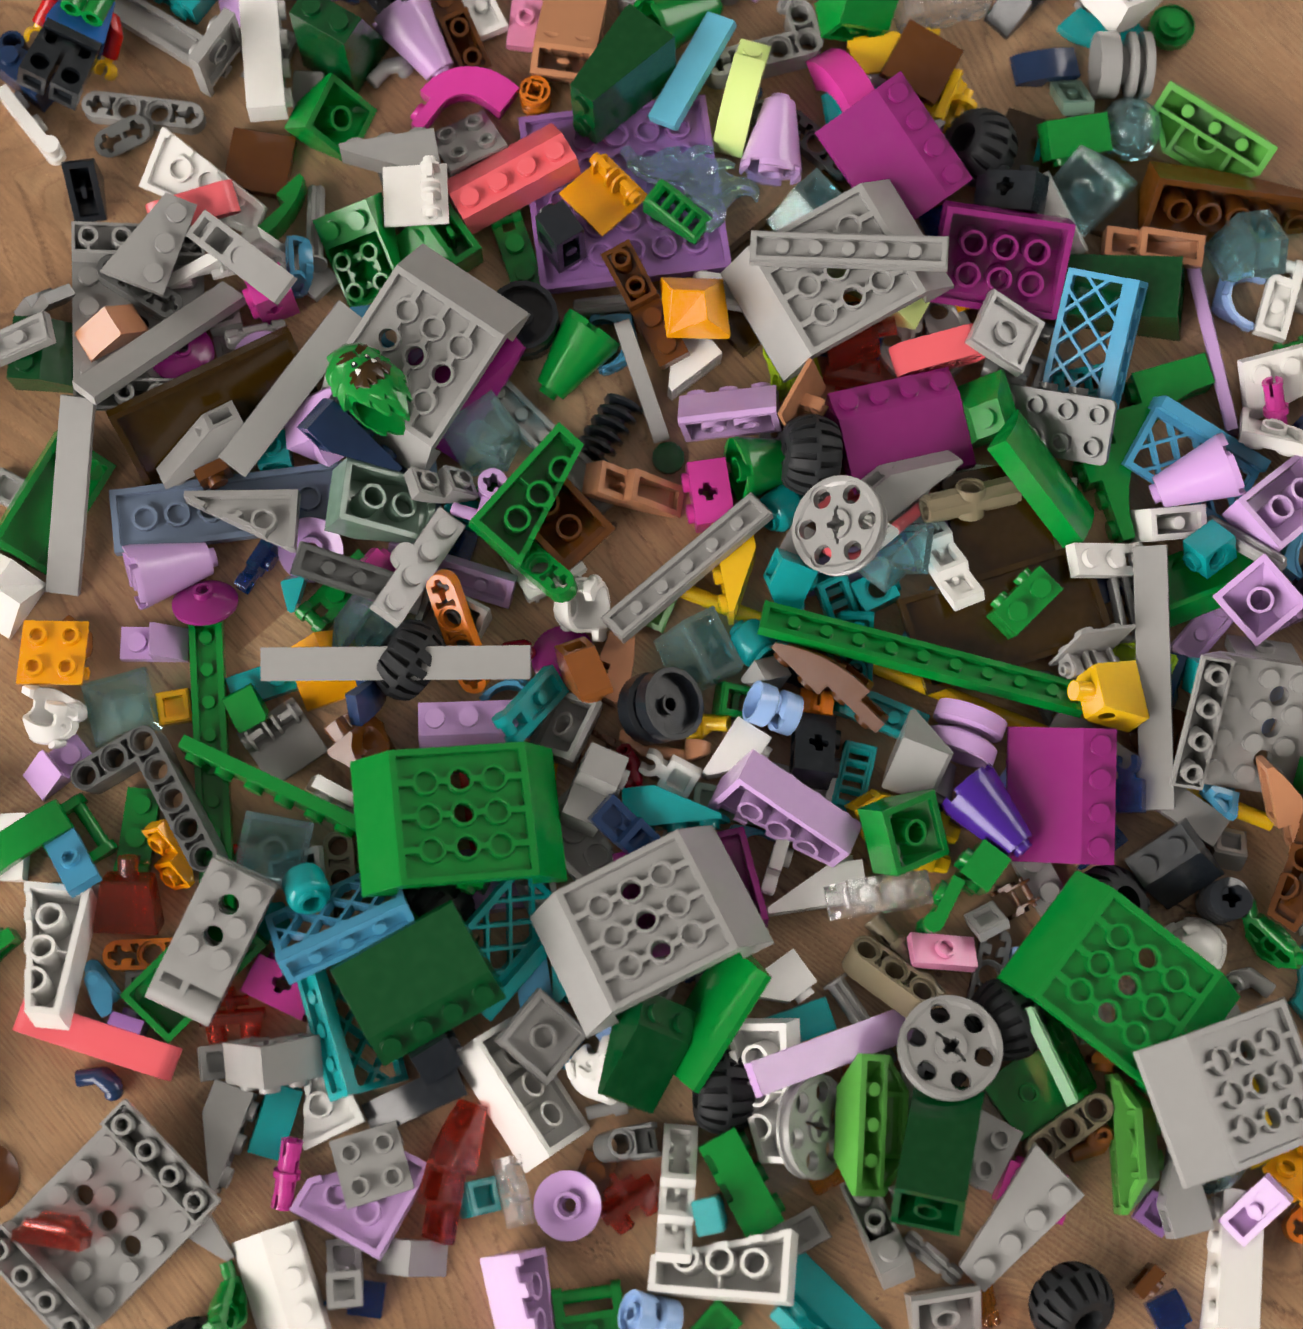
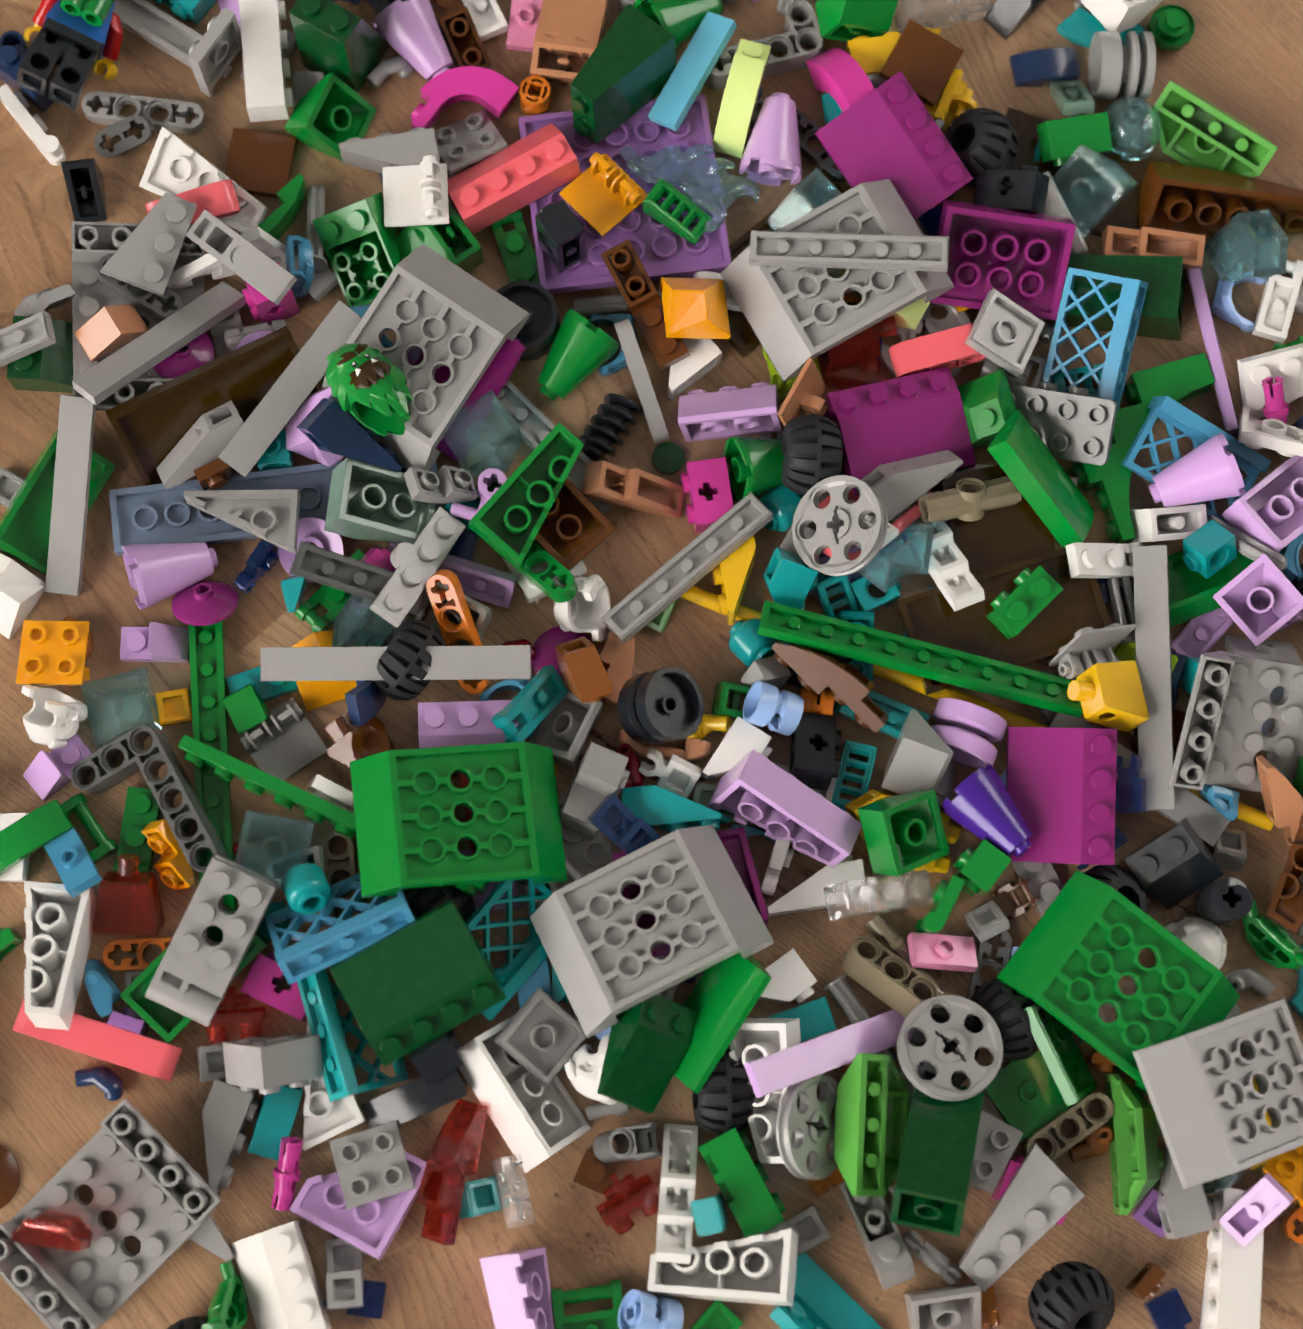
(414, 1258): light grey slope -> none
(551, 1209): lavender dish -> none
(700, 648): clear light blue slope -> none

